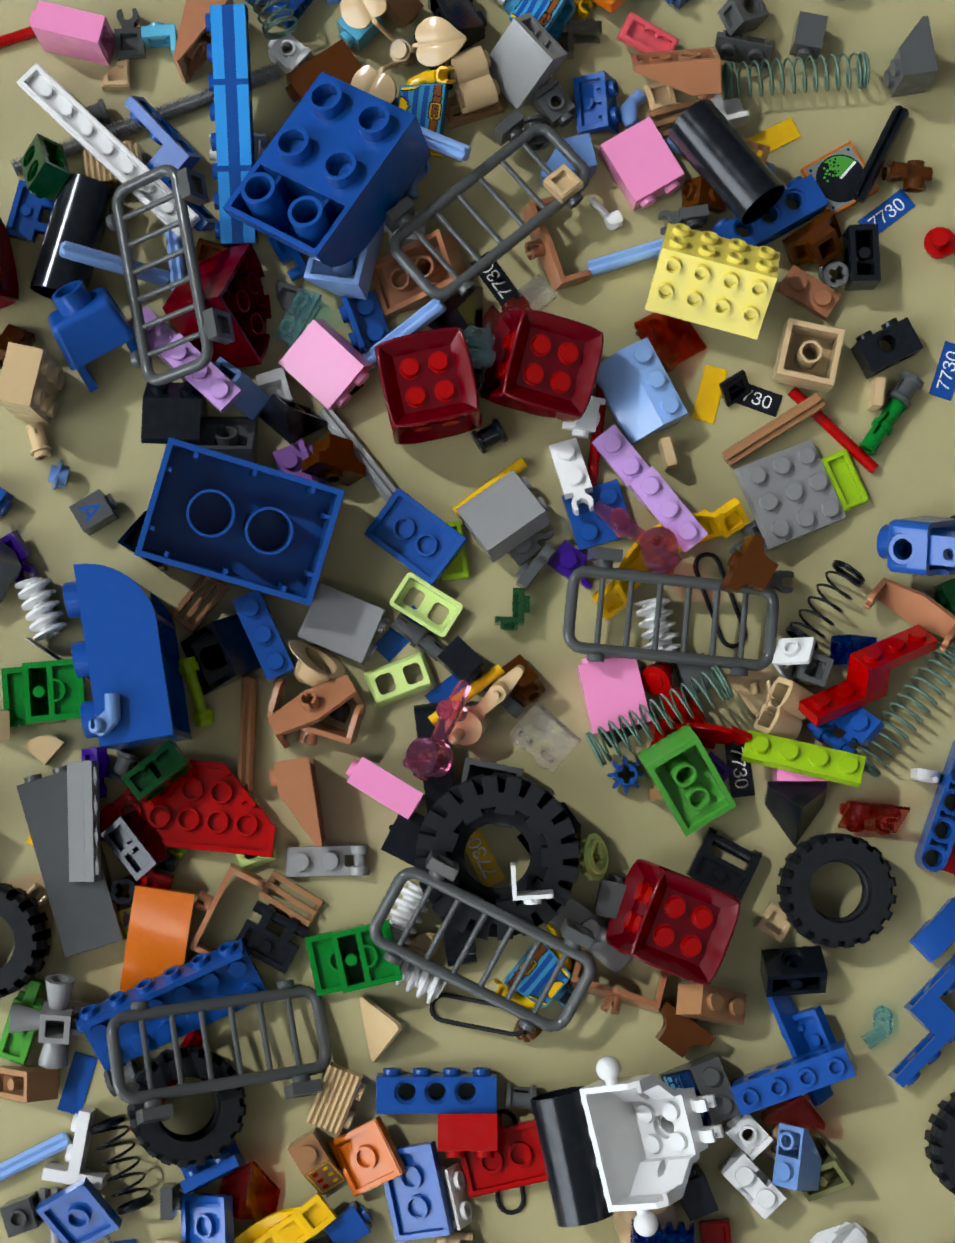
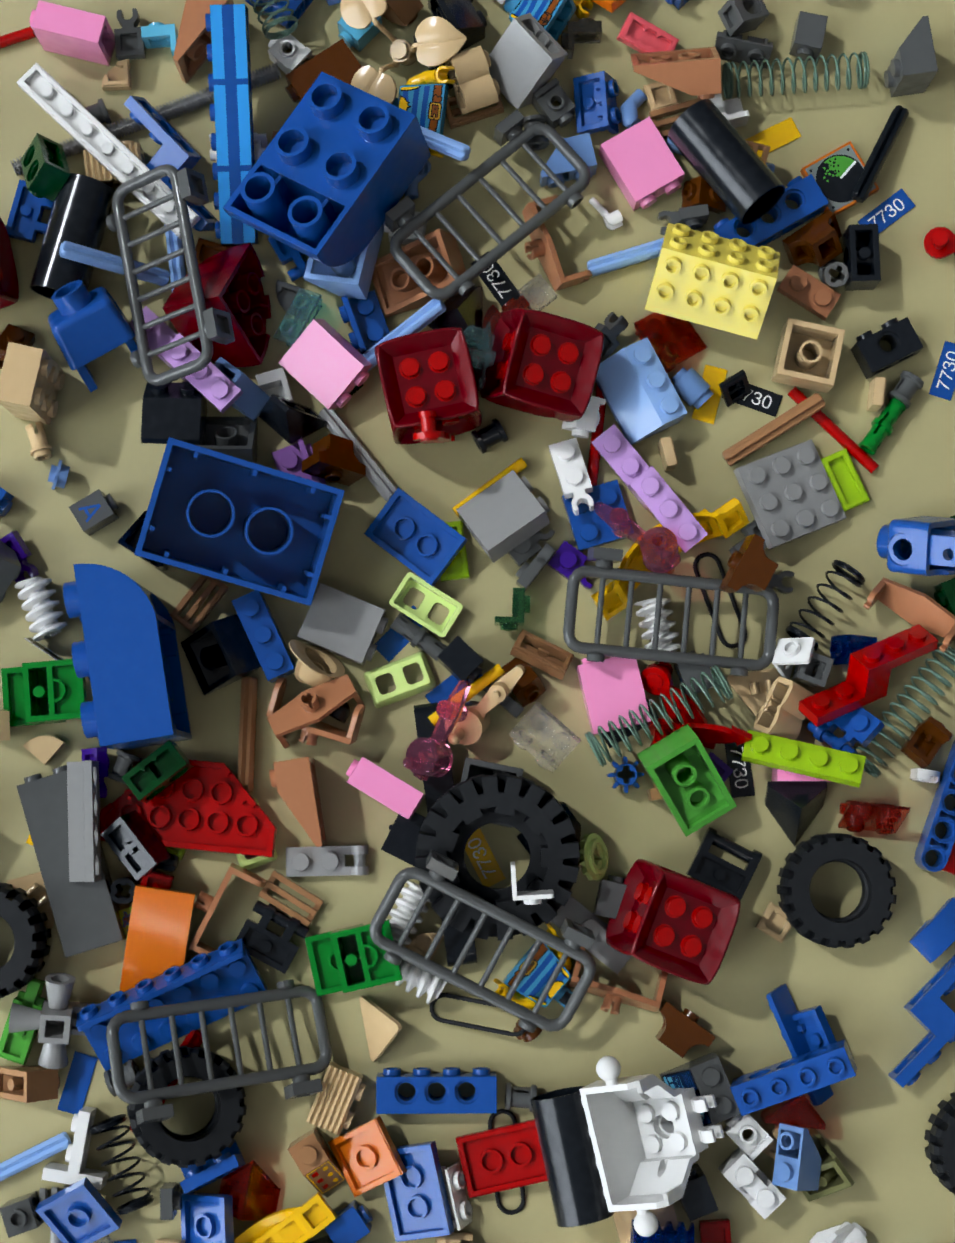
(109, 718): medium blue arm -> none
(202, 716): lime bar -> none
(428, 430): none -> red brick
(470, 1133): red brick -> none
(539, 657): none -> medium nougat tile
(563, 183): tan tile -> none
(611, 329): none -> dark grey plate
(692, 387): none -> medium blue brick
(711, 1004): medium nougat brick -> none
(793, 971): black brick -> none
(881, 1026): clear light blue arm -> none
(912, 174): reddish brown plate -> none
(926, 741): none -> reddish brown bracket

